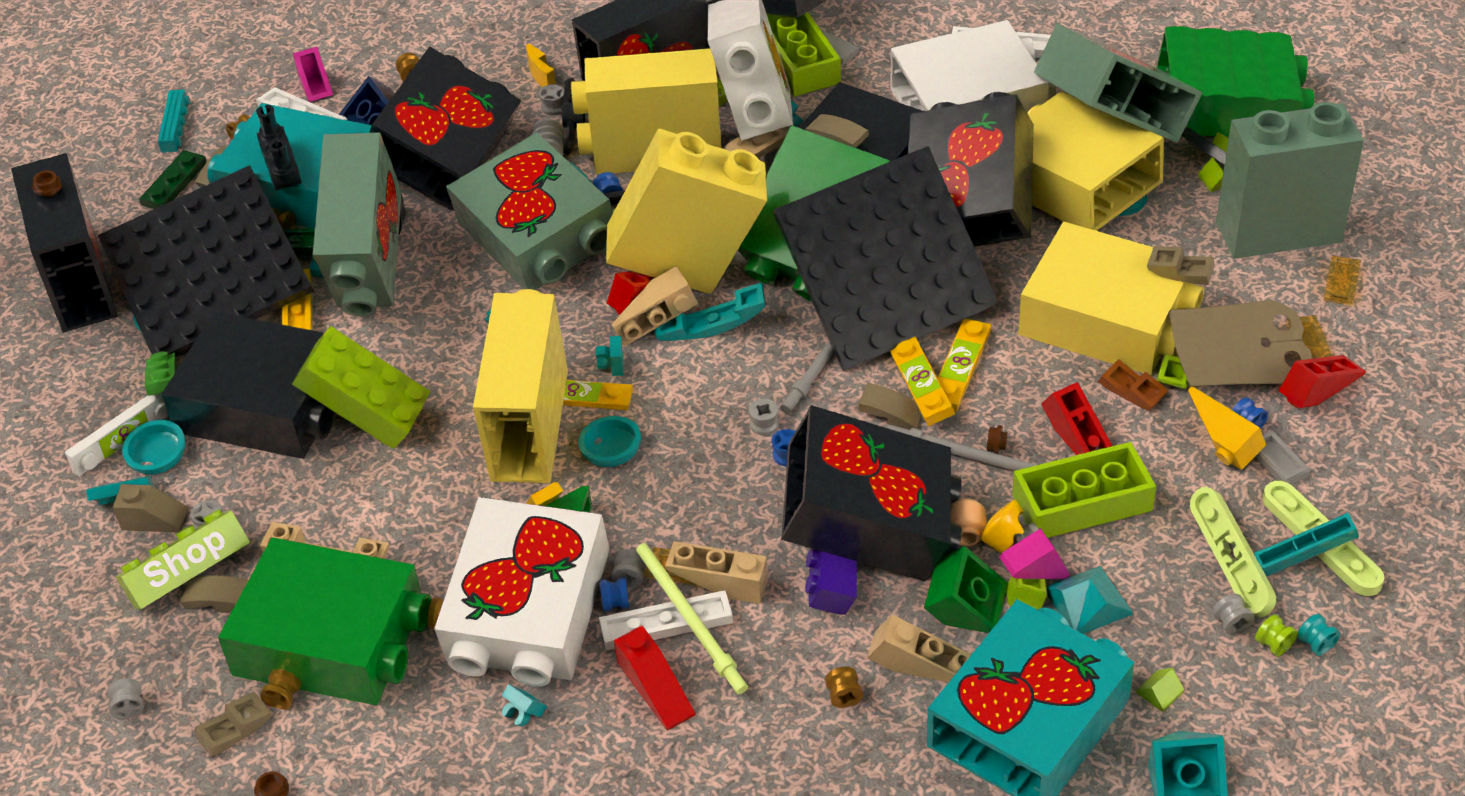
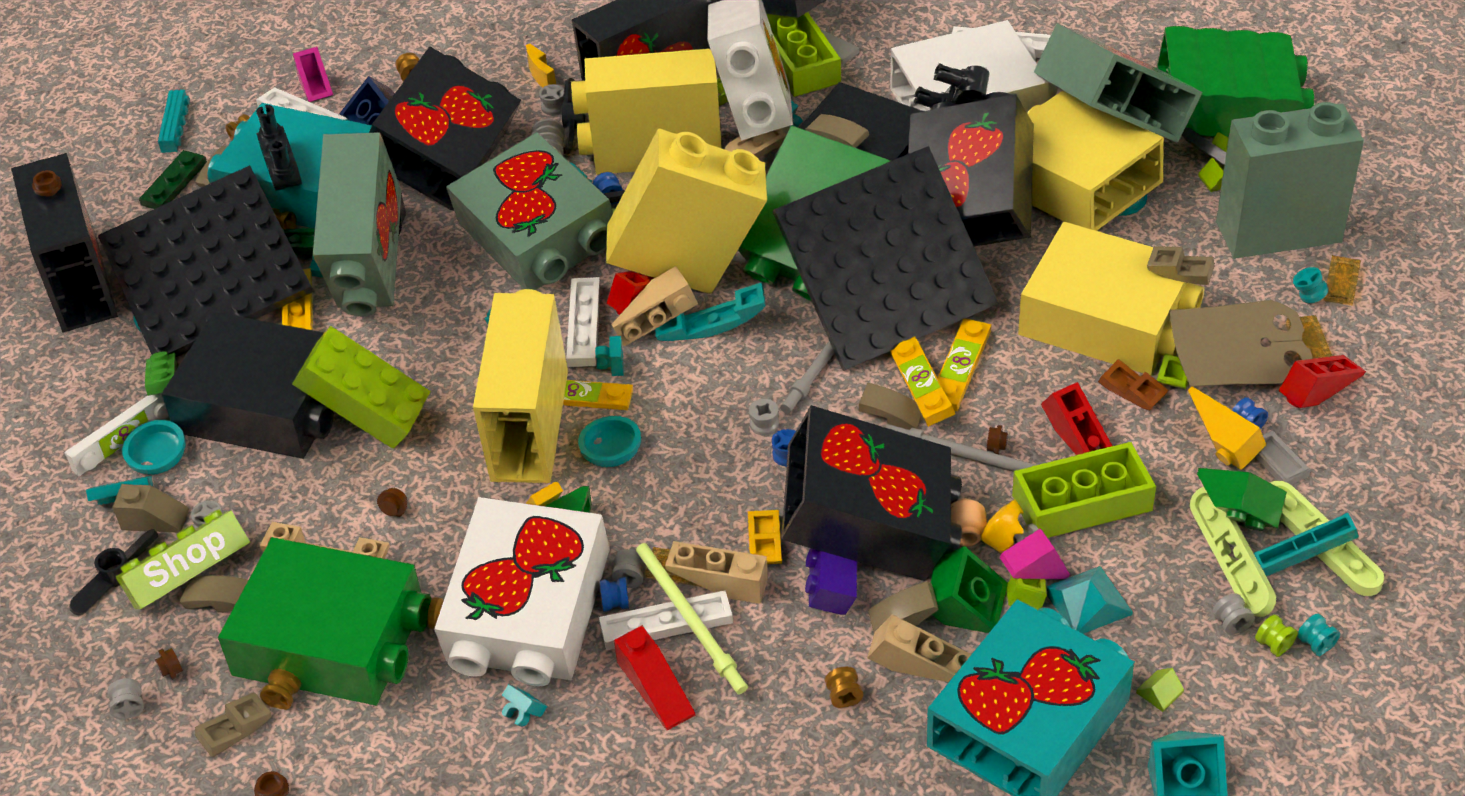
(107, 578): none -> black piece
(168, 663): none -> reddish brown plate
(392, 502): none -> reddish brown plate
(583, 322): none -> white plate
(765, 535): none -> yellow slope
(910, 604): none -> dark tan slope
(965, 86): none -> black piece
(1244, 497): none -> green slope
(1310, 284): none -> teal wheel

